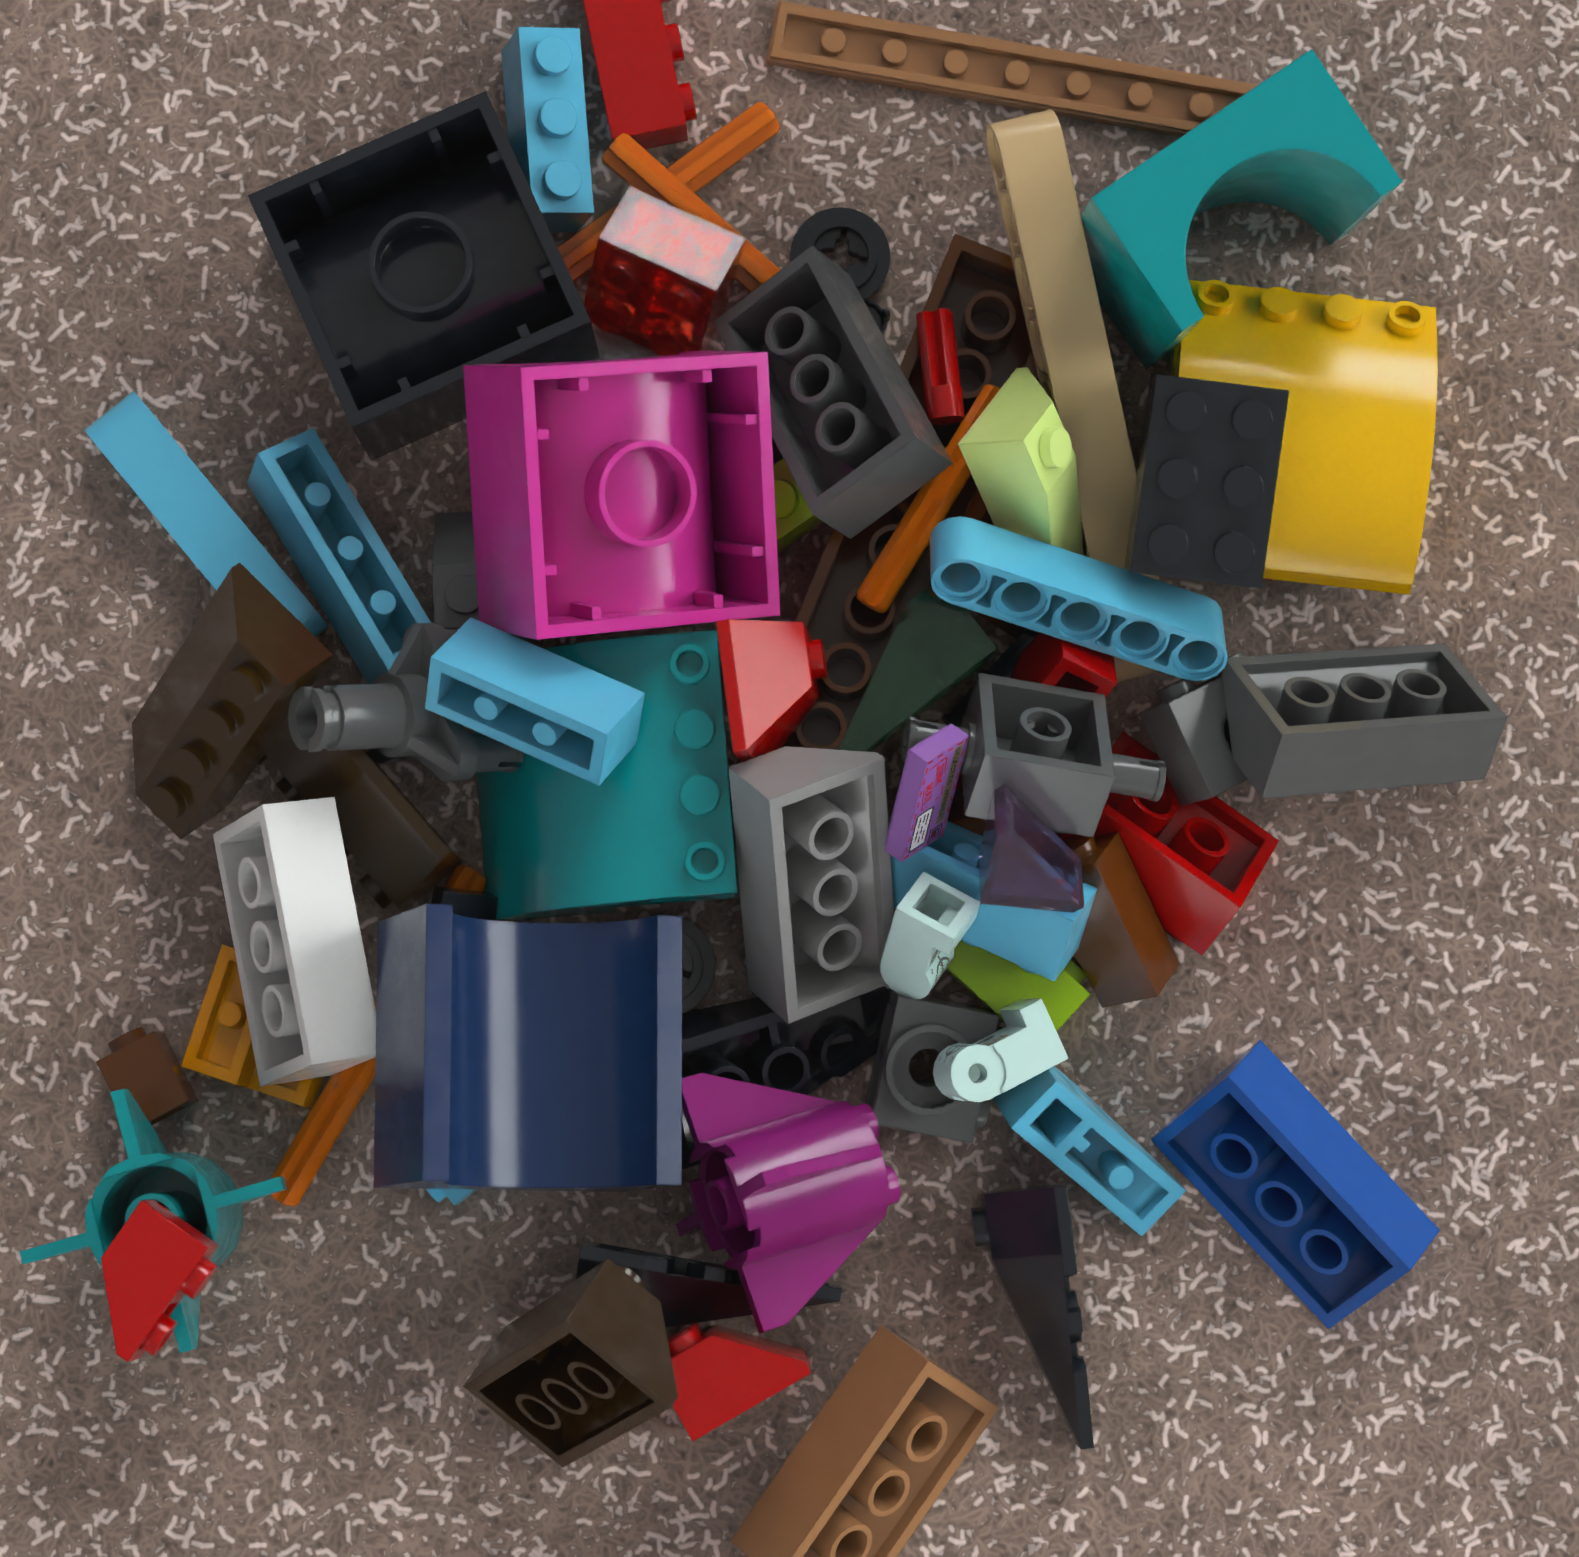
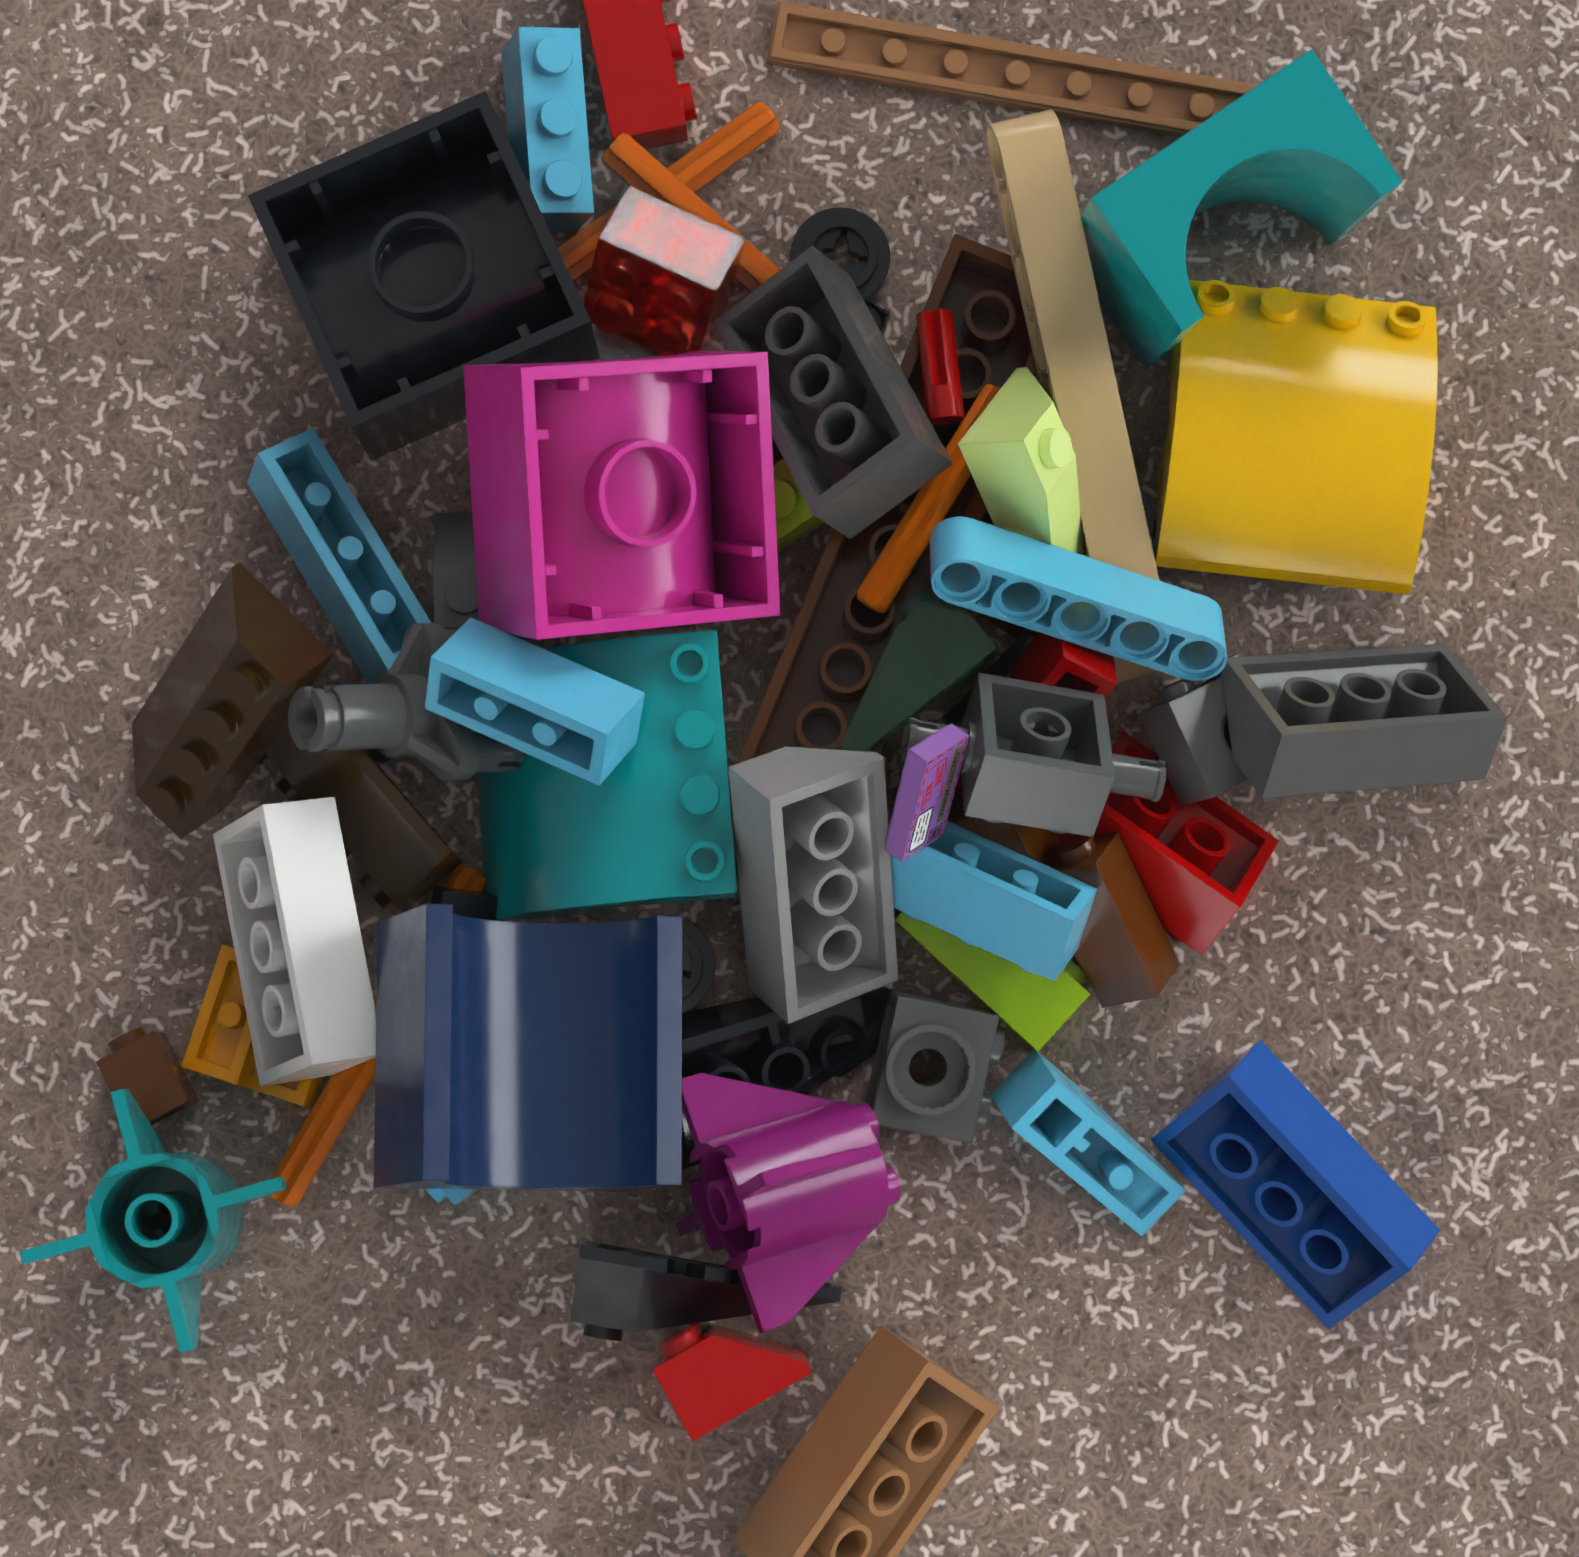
(148, 1274): red slope -> none
(190, 504): medium azure beam -> none
(581, 1365): dark brown slope -> none
(768, 681): slope -> none
(924, 935): light aqua leg -> none
(1003, 1058): light aqua leg -> none
(1026, 861): clear purple slope -> none
(1033, 1258): black wedge -> none
(1206, 480): black brick -> none

